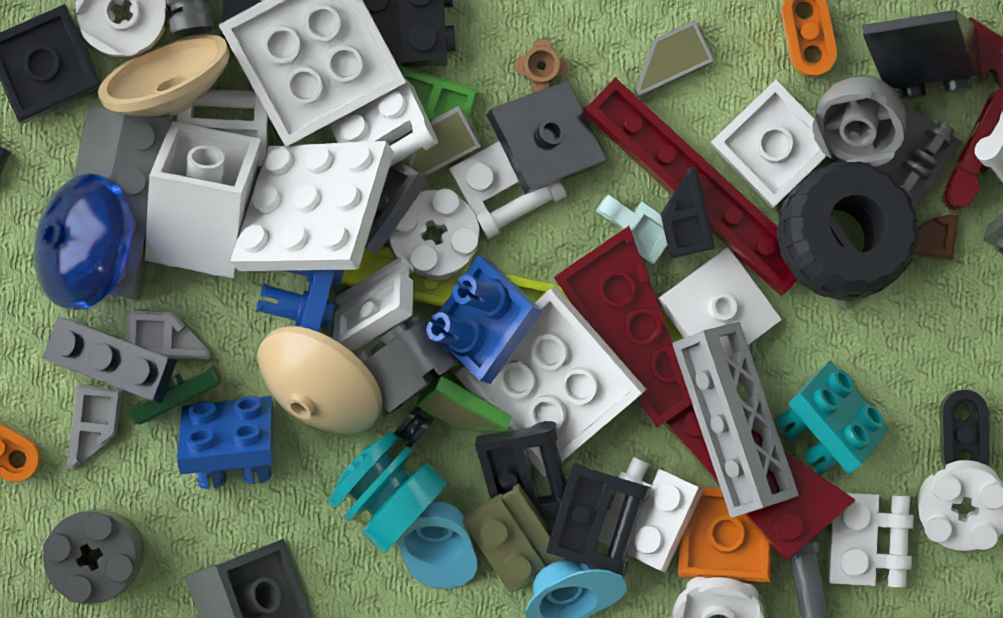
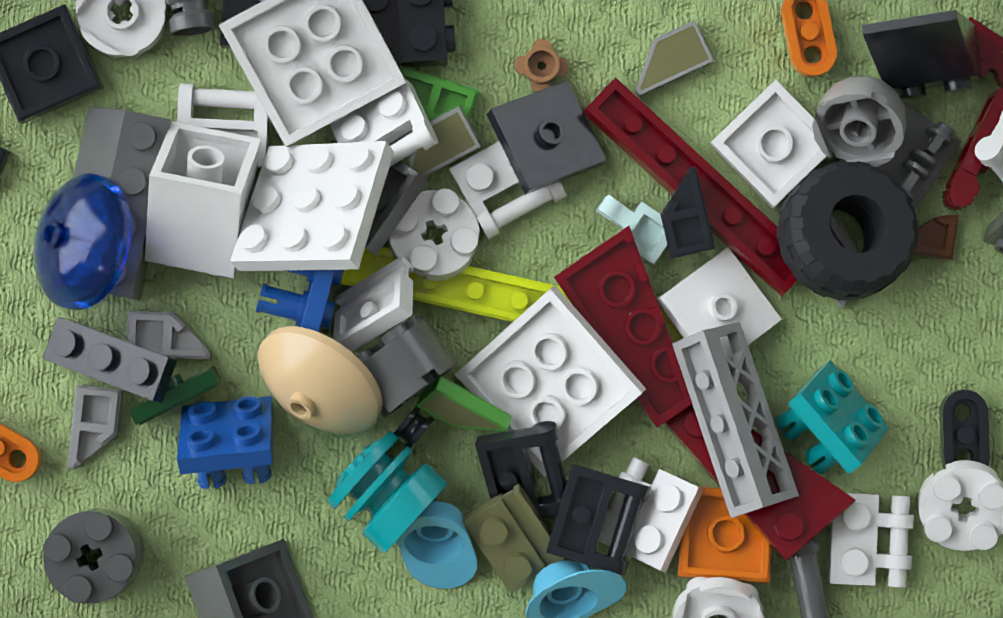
(166, 77): tan dish -> none
(484, 319): blue plate -> none

